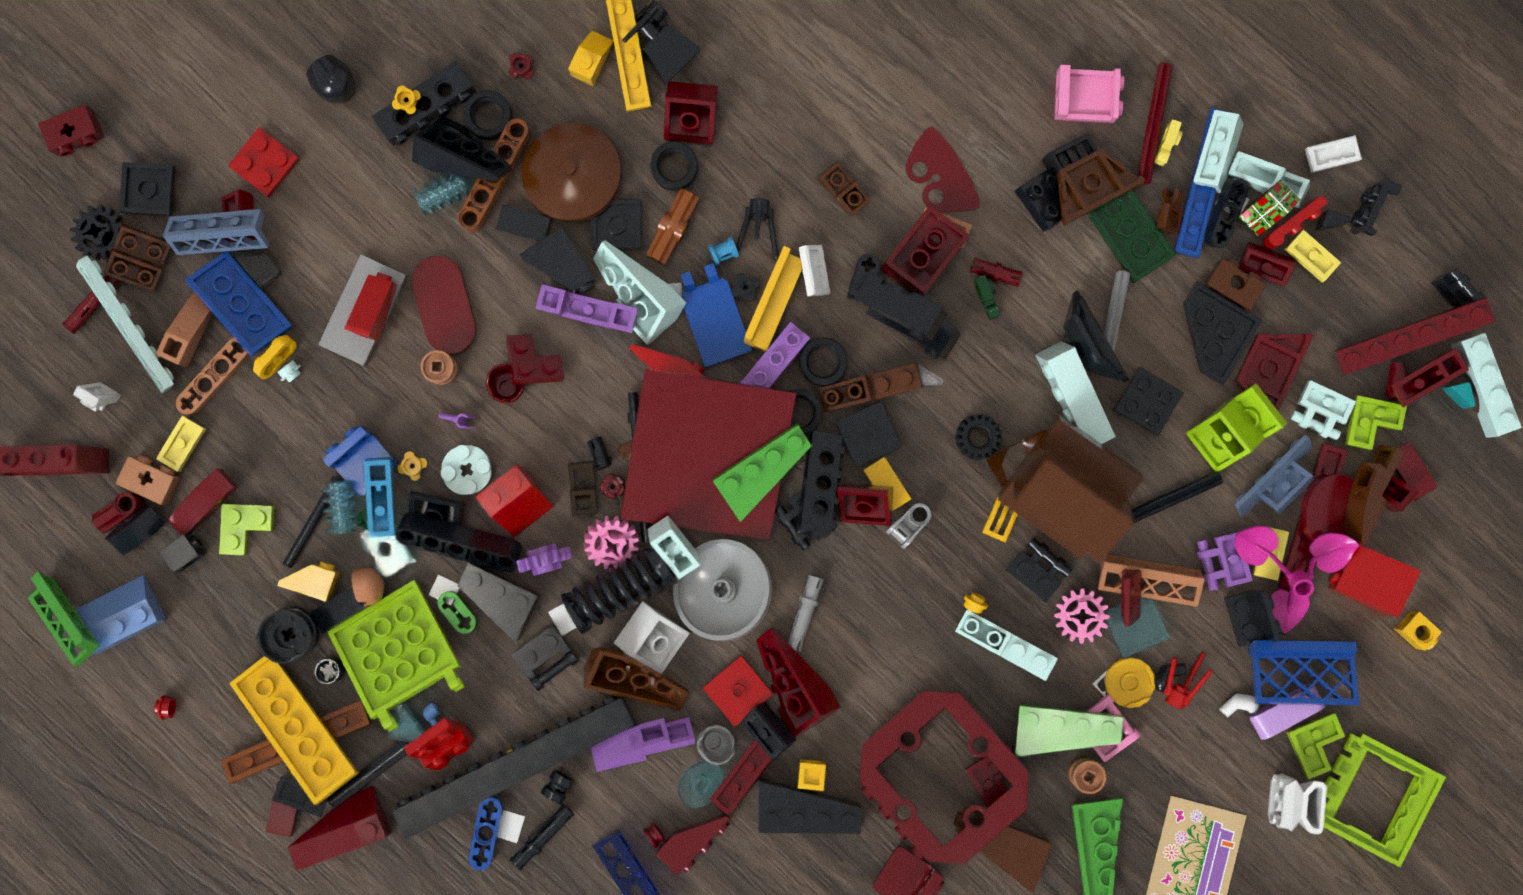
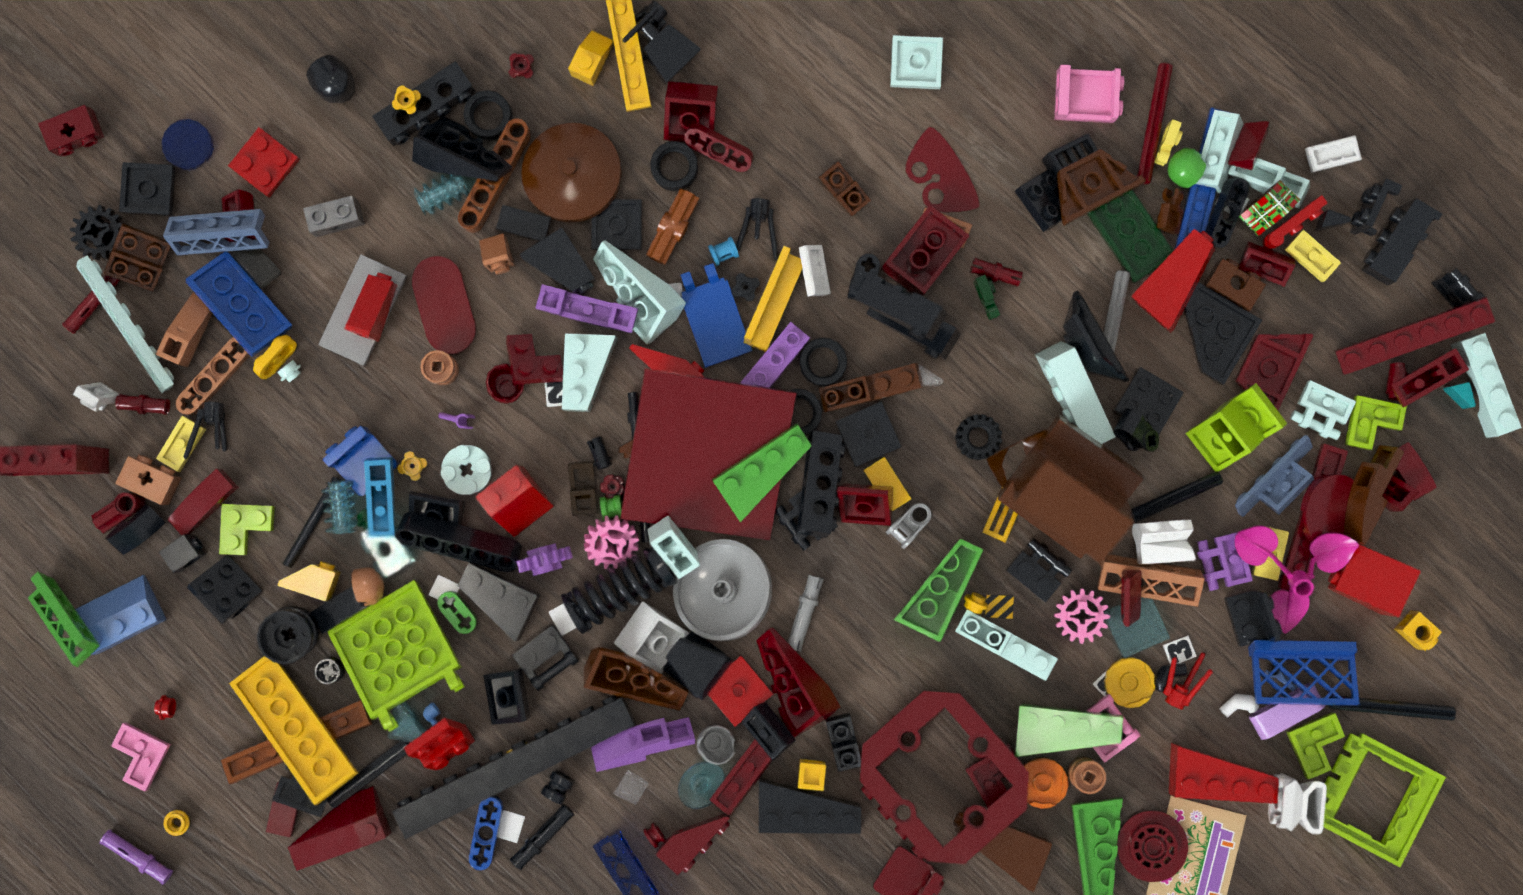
(132, 854): none -> medium lavender pin
(142, 404): none -> dark red pin
(147, 754): none -> bright pink plate
(169, 824): none -> yellow plate
(187, 144): none -> clear blue tile
(213, 415): none -> black plant
(224, 589): none -> black plate
(334, 216): none -> flat silver brick
(496, 254): none -> nougat slope
(507, 696): none -> black slope
(554, 393): none -> black sticker
(584, 366): none -> light aqua wedge
(611, 507): none -> bright green wheel
(631, 787): none -> clear slope
(696, 664): none -> black piece
(699, 146): none -> dark red beam
(843, 742): none -> black slope
(916, 62): none -> light aqua plate
(940, 594): none -> bright green wedge
(999, 606): none -> sticker
(1046, 782): none -> orange tile
(1136, 431): none -> black piece
(1152, 846): none -> dark red wheel
(1163, 541): none -> white piece
(1174, 281): none -> red slope
(1181, 649): none -> sticker
(1186, 167): none -> bright green hair
(1213, 778): none -> red wedge
(1249, 144): none -> dark red slope
(1282, 678): none -> medium blue hand
(1399, 241): none -> black wedge
(1399, 708): none -> black axle

